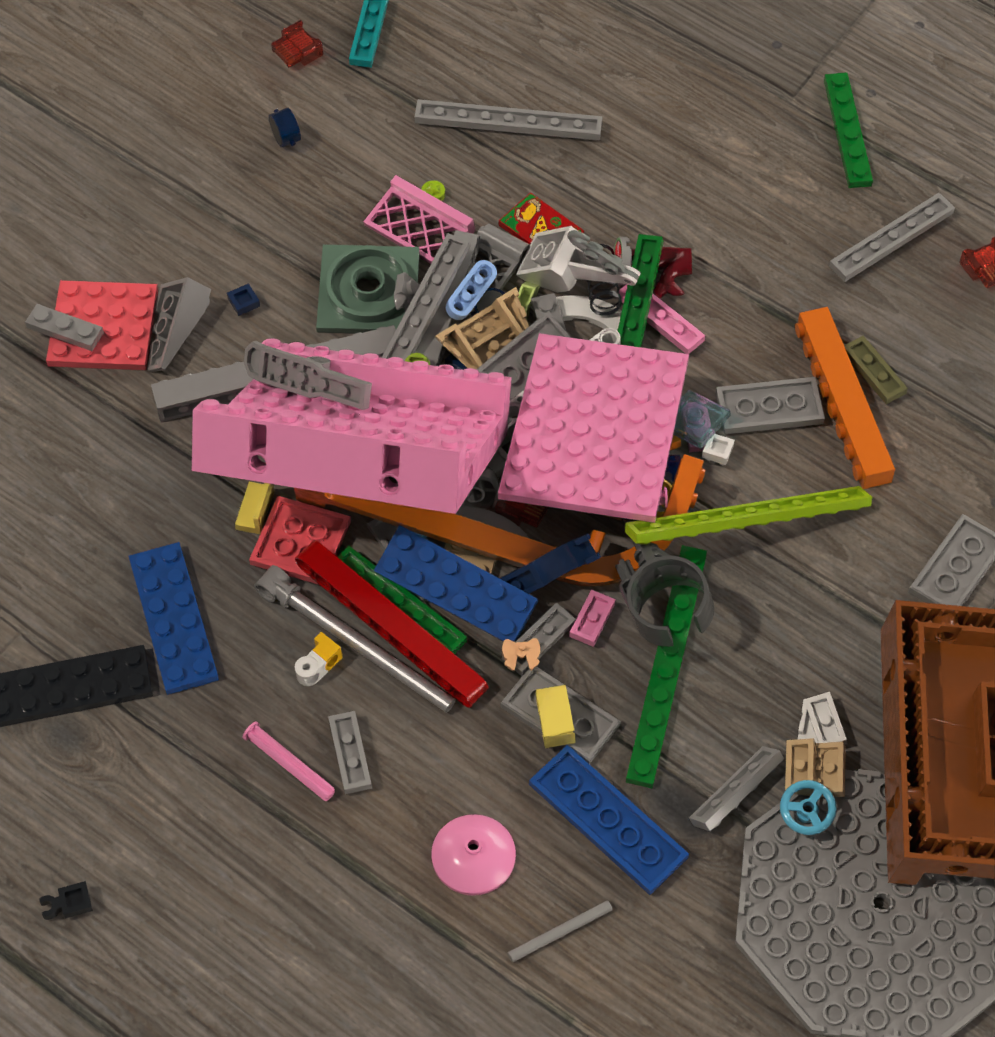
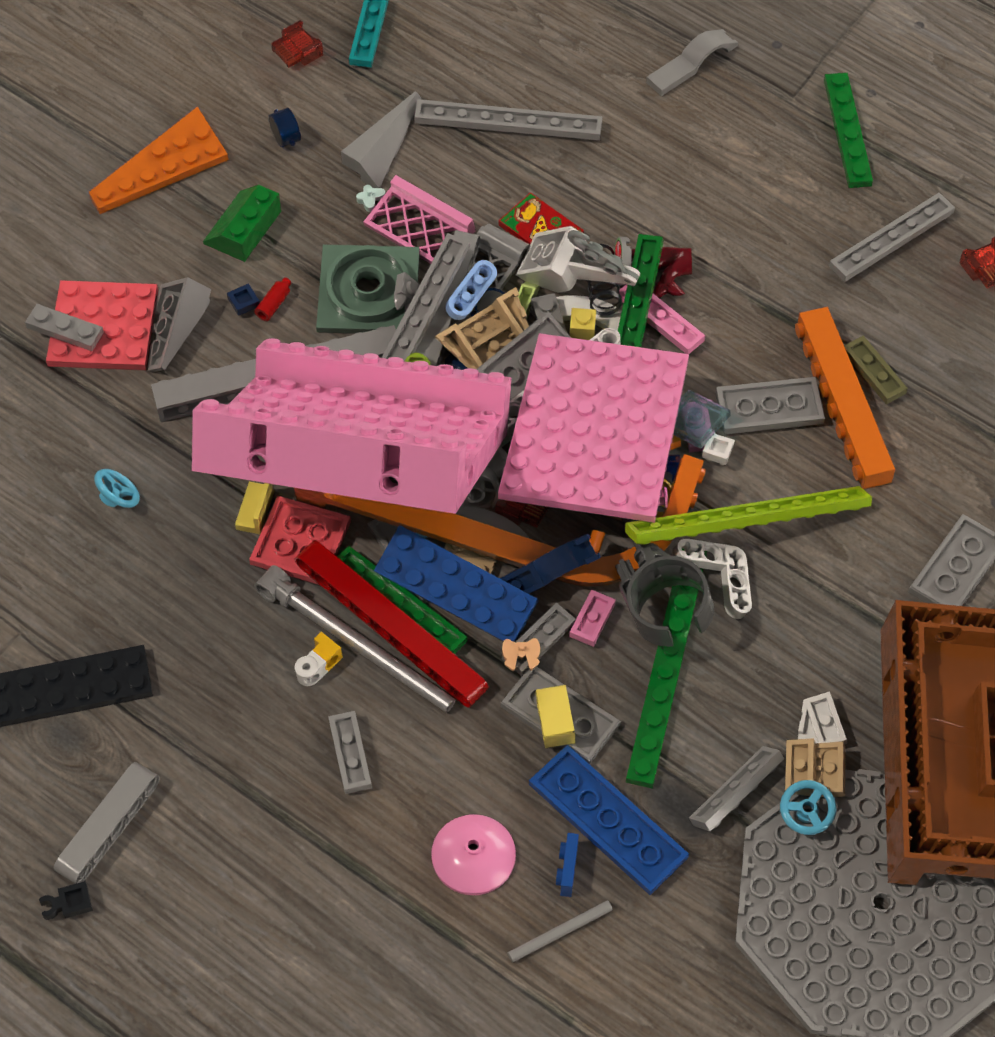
(106, 823): none -> light grey beam
(113, 492): none -> medium azure piece
(173, 156): none -> orange wing
(173, 618): blue plate -> none
(245, 222): none -> green slope
(273, 299): none -> red cylinder
(288, 761): bright pink axle -> none
(305, 376): light grey piece -> none
(369, 197): none -> light aqua piece
(376, 147): none -> light grey wedge
(435, 189): lime tile -> none
(565, 876): none -> blue plate
(582, 323): none -> light yellow brick
(689, 61): none -> light grey piece
(724, 564): none -> white beam

